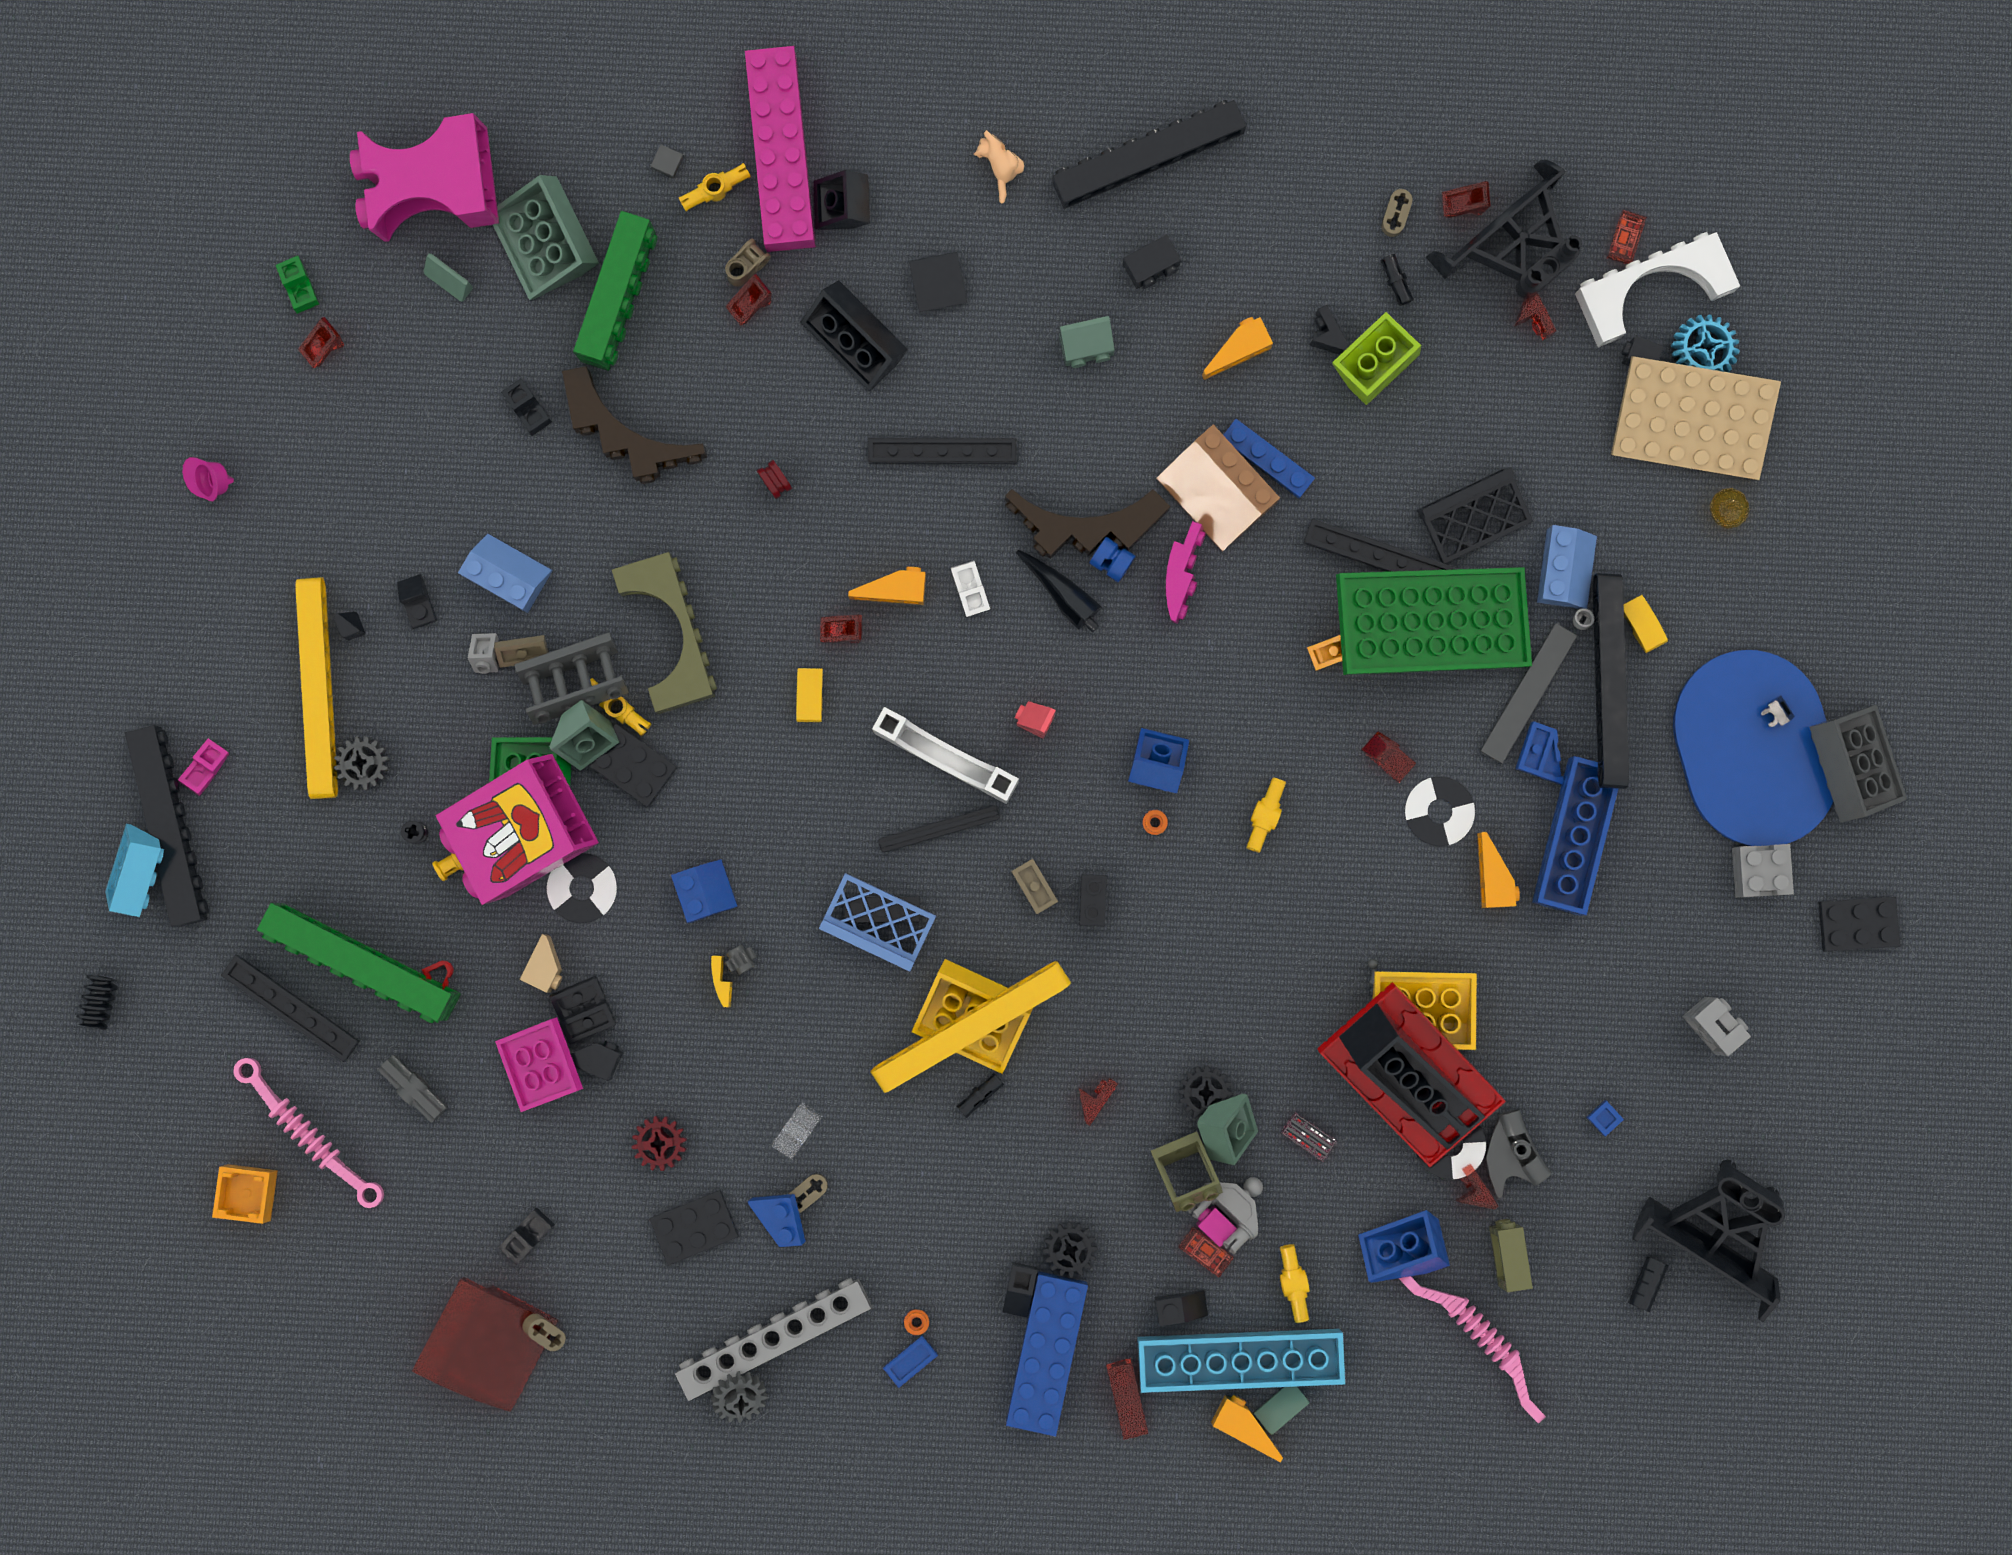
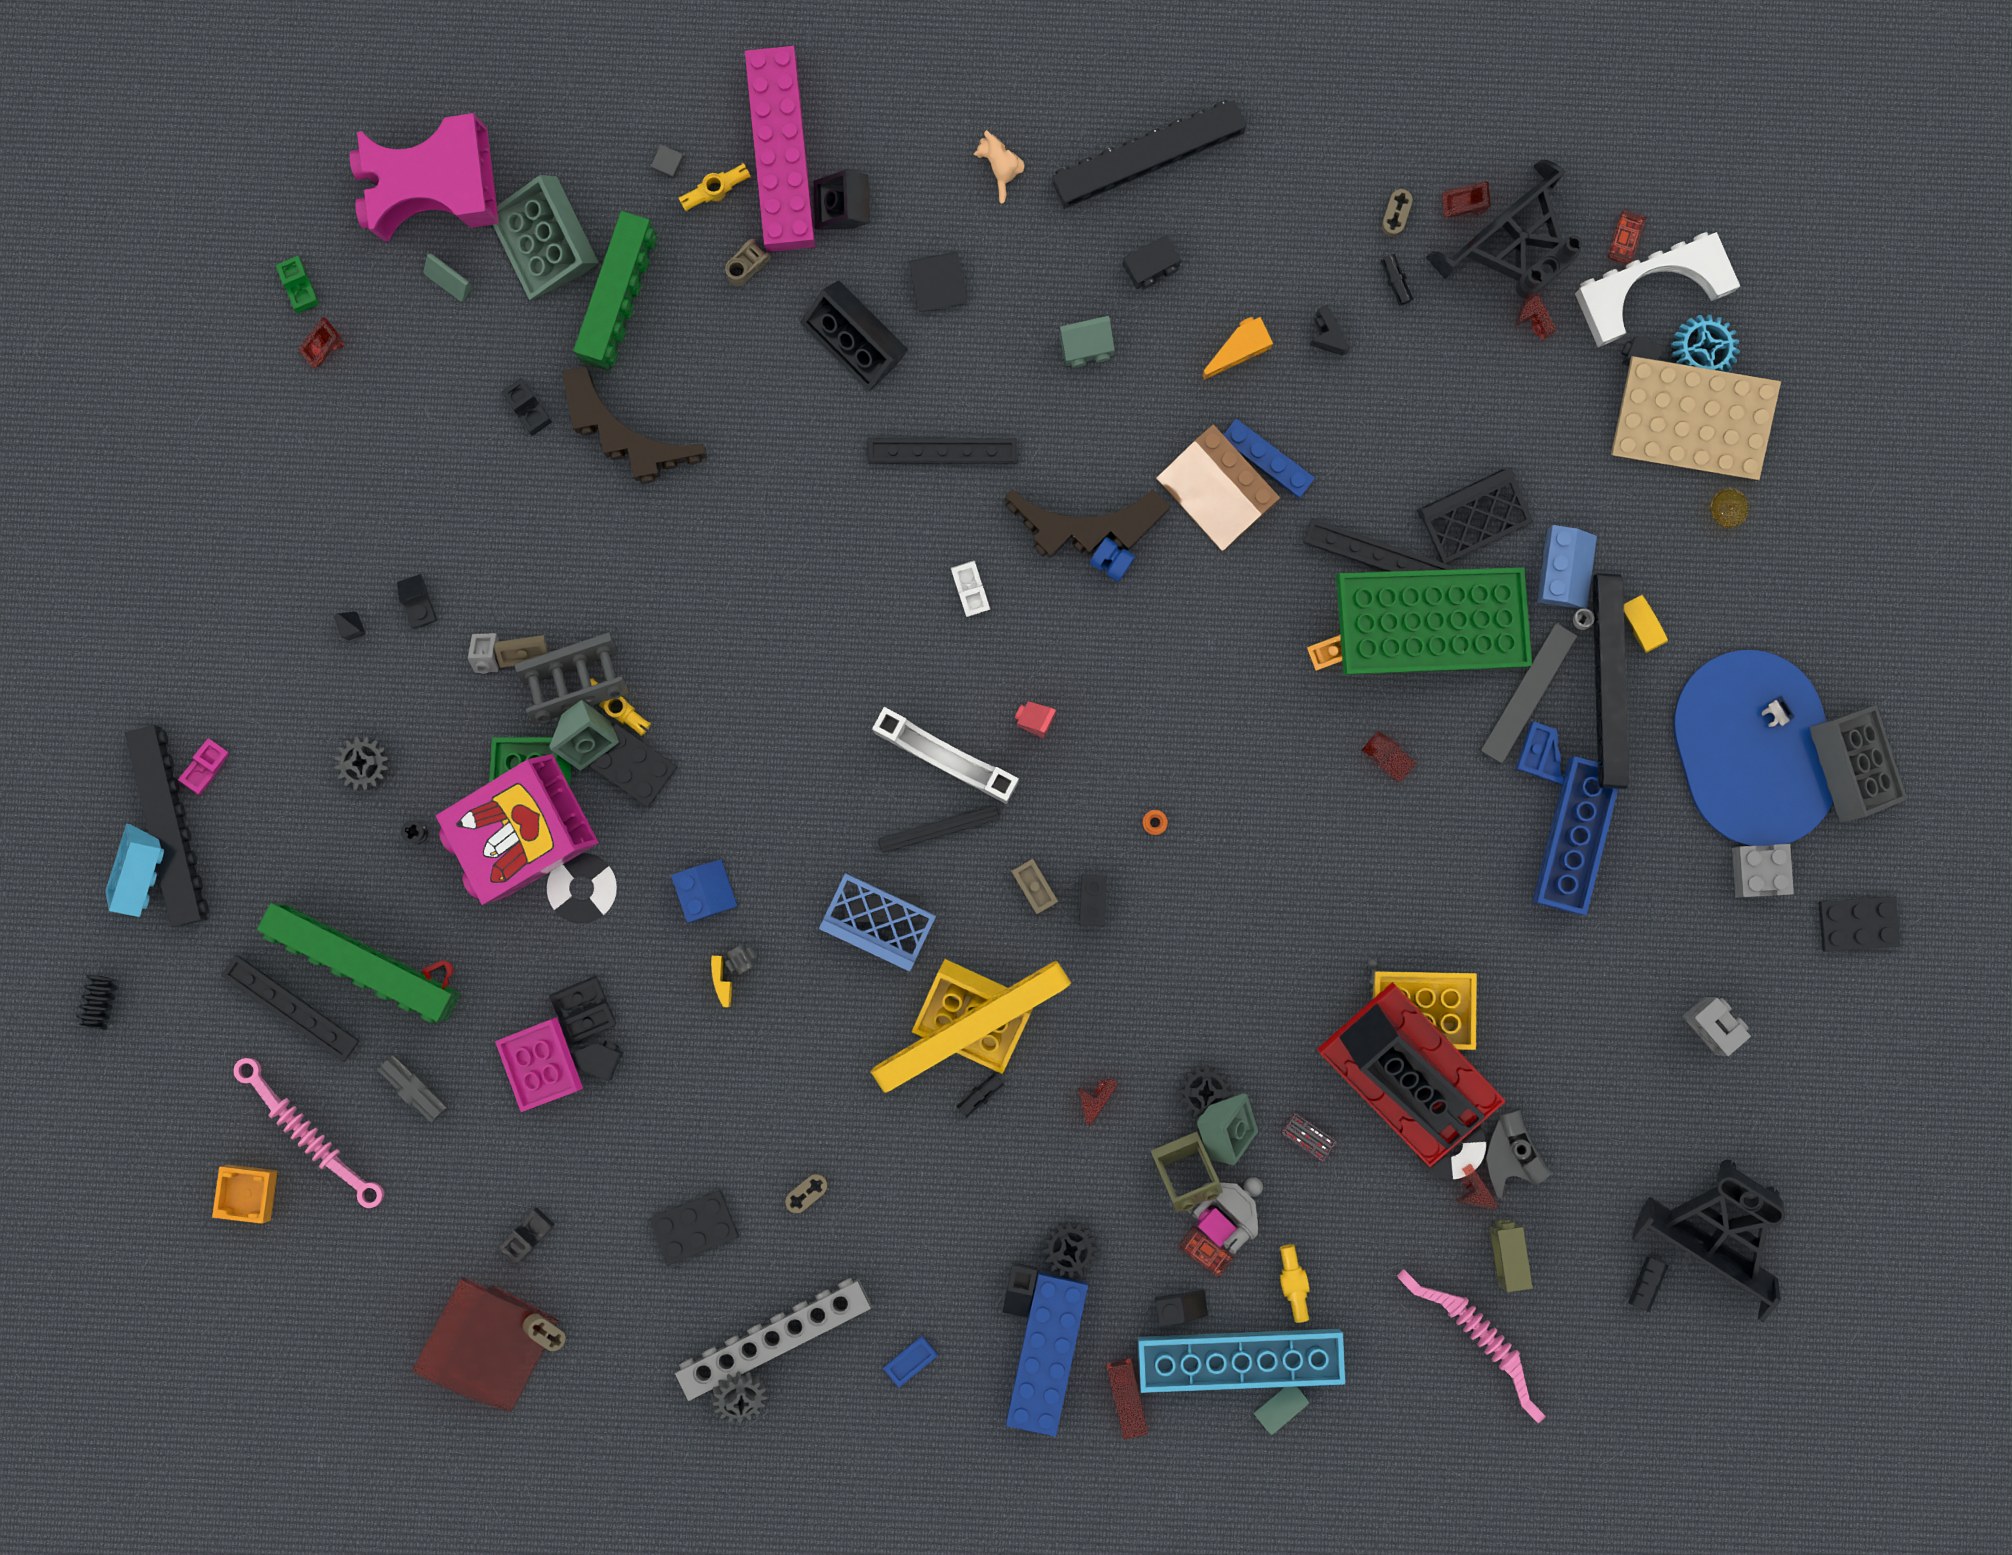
(205, 478): dark pink piece -> none
(316, 688): yellow beam -> none
(447, 866): yellow bush -> none
(505, 572): medium blue slope -> none
(543, 967): tan slope -> none
(658, 1131): dark red gear -> none
(690, 678): olive arch -> none
(749, 300): clear red slope -> none
(774, 479): dark red wheel -> none
(780, 1218): blue wing -> none
(796, 1130): clear brick -> none
(809, 695): yellow slope -> none
(841, 629): clear red slope -> none
(899, 587): light orange slope -> none
(916, 1330): orange plate -> none
(1071, 599): black piece -> none
(1159, 760): blue slope -> none
(1178, 581): dark pink slope -> none
(1240, 1423): light orange slope -> none
(1266, 815): yellow pin -> none
(1376, 358): lime slope -> none
(1404, 1248): blue slope -> none
(1417, 811): sticker -> none
(1496, 882): light orange slope -> none
(1605, 1118): blue plate -> none

